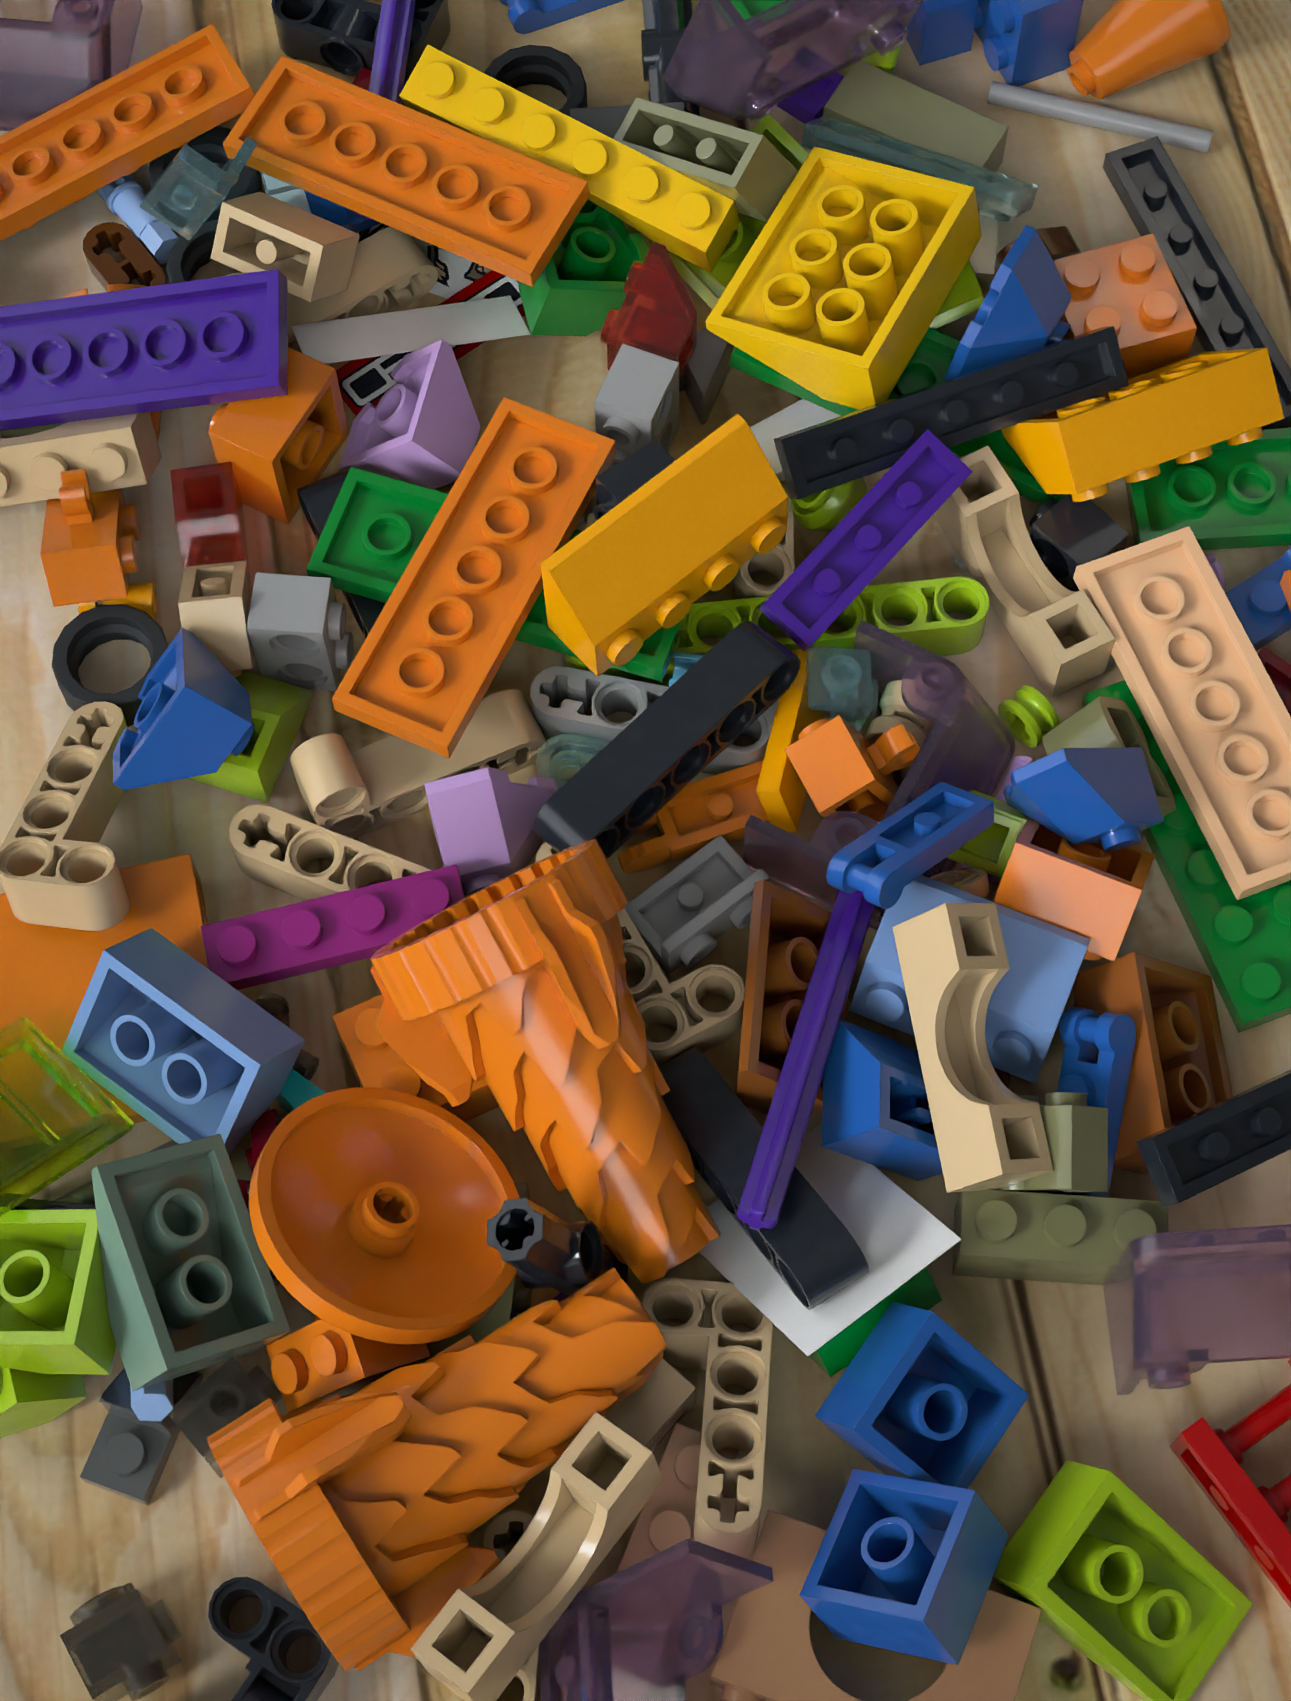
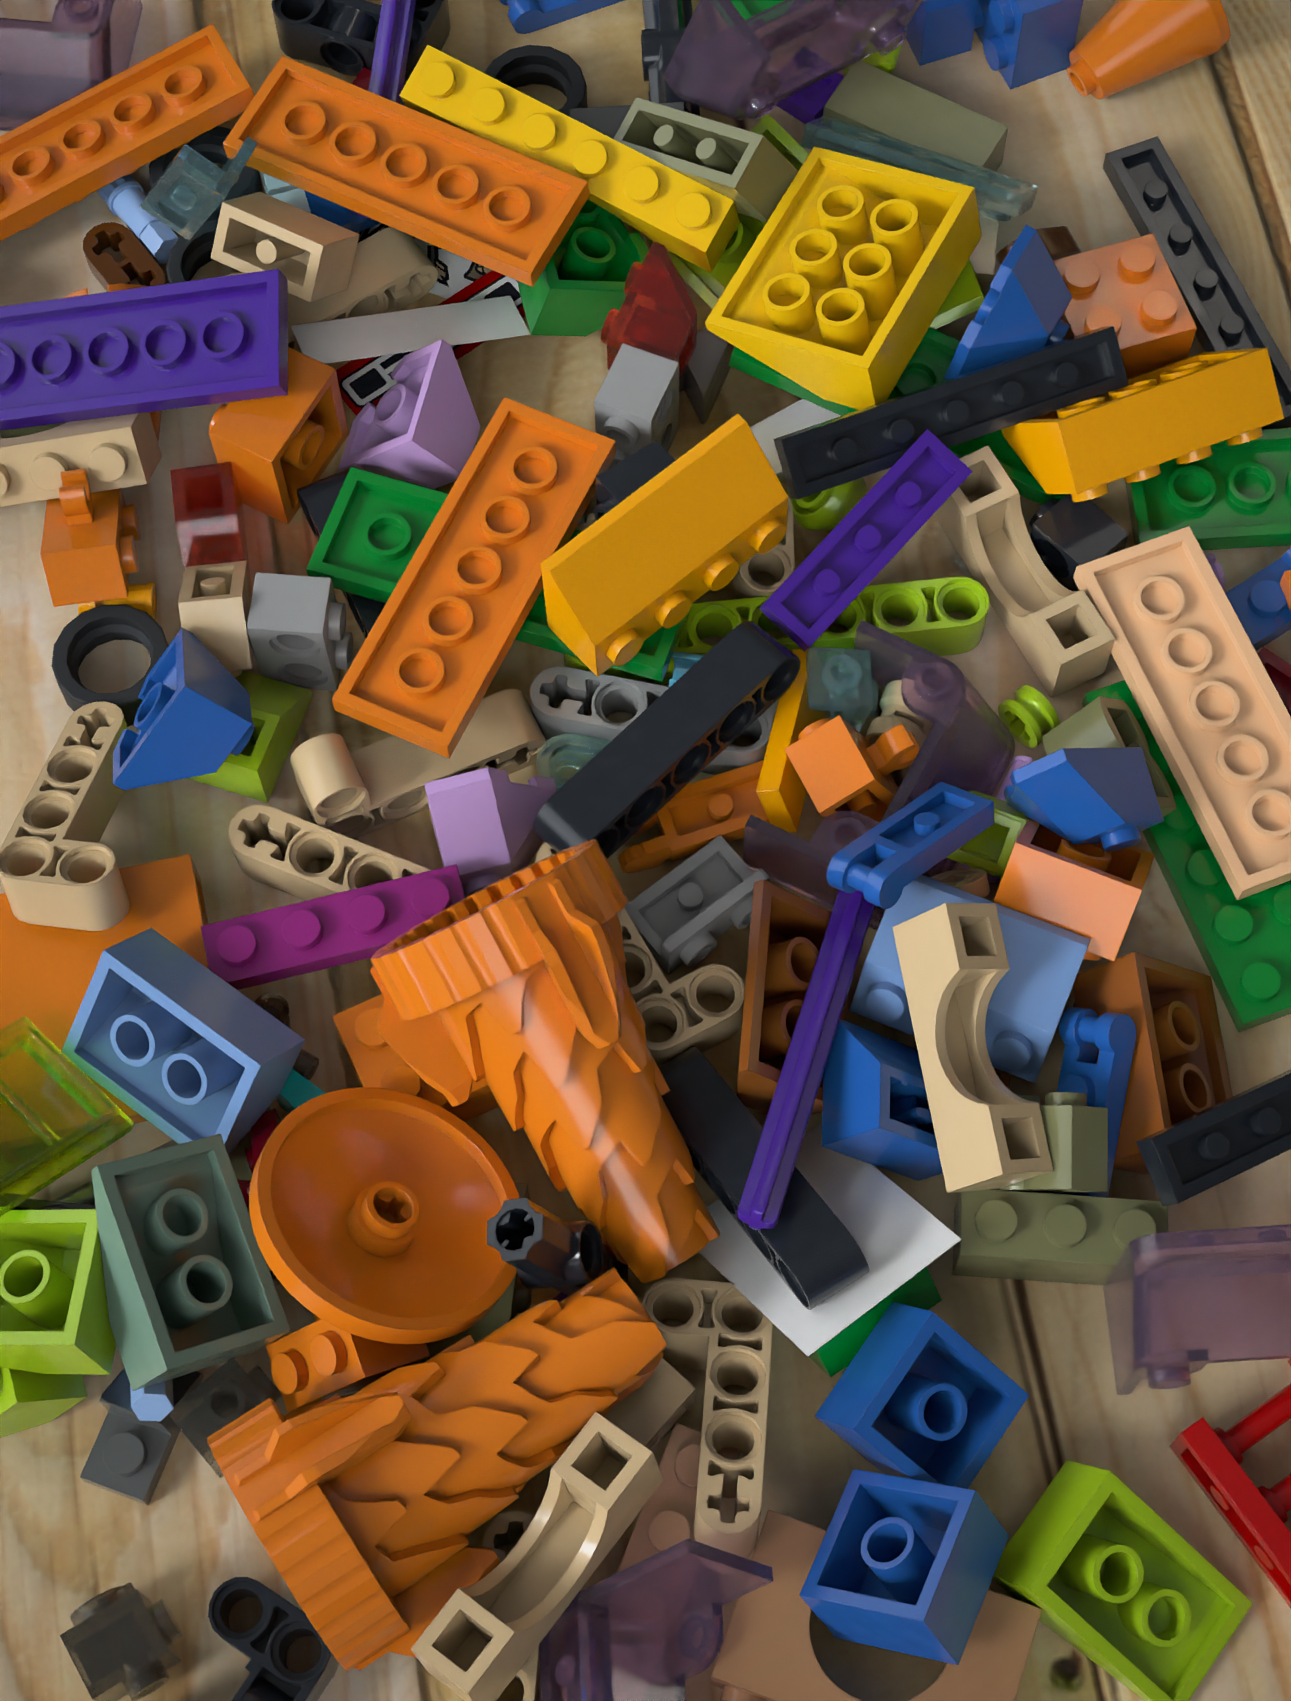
(1099, 116): light grey bar -> none

